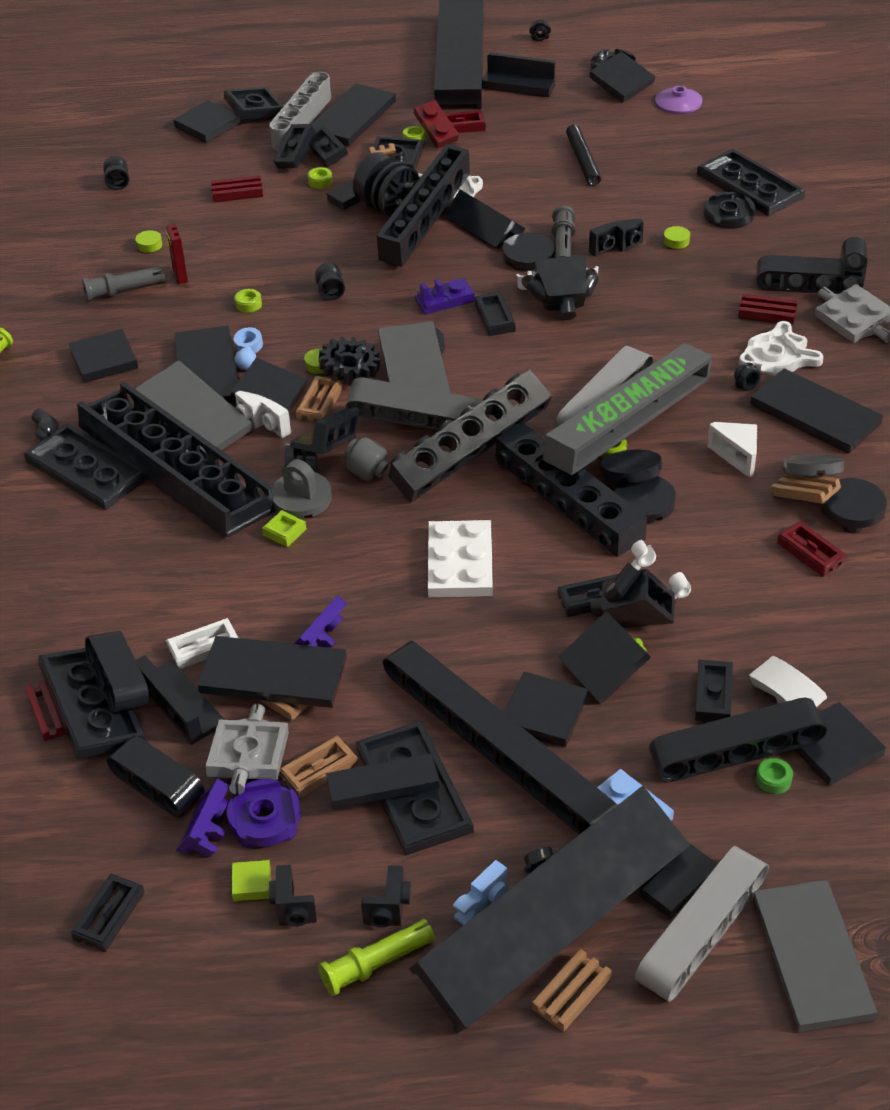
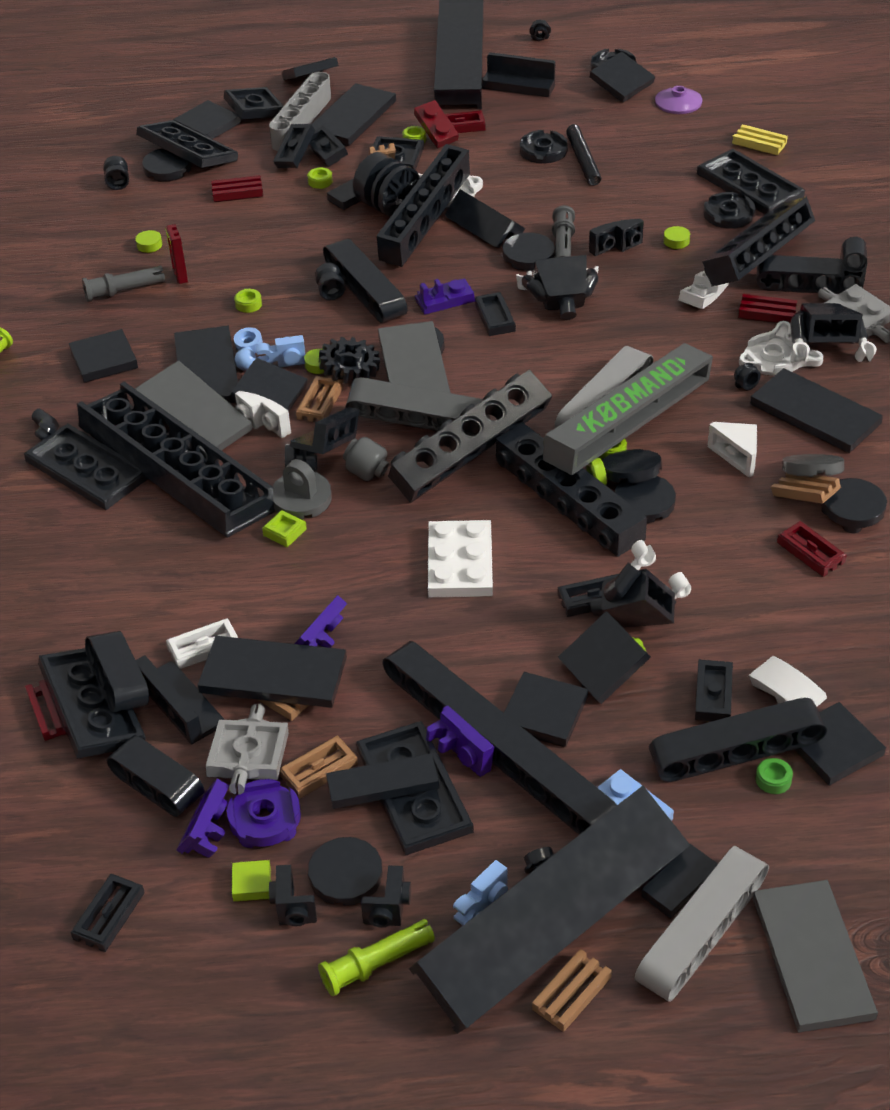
(165, 165): none -> black tile
(187, 143): none -> black tile
(287, 351): none -> light blue plate
(309, 68): none -> black tile
(345, 871): none -> black tile
(366, 281): none -> black beam
(463, 739): none -> dark purple plate
(543, 147): none -> black tile
(597, 469): none -> lime tile
(700, 292): none -> white slope
(758, 242): none -> black brick
(760, 139): none -> light yellow tile
(829, 324): none -> black torso

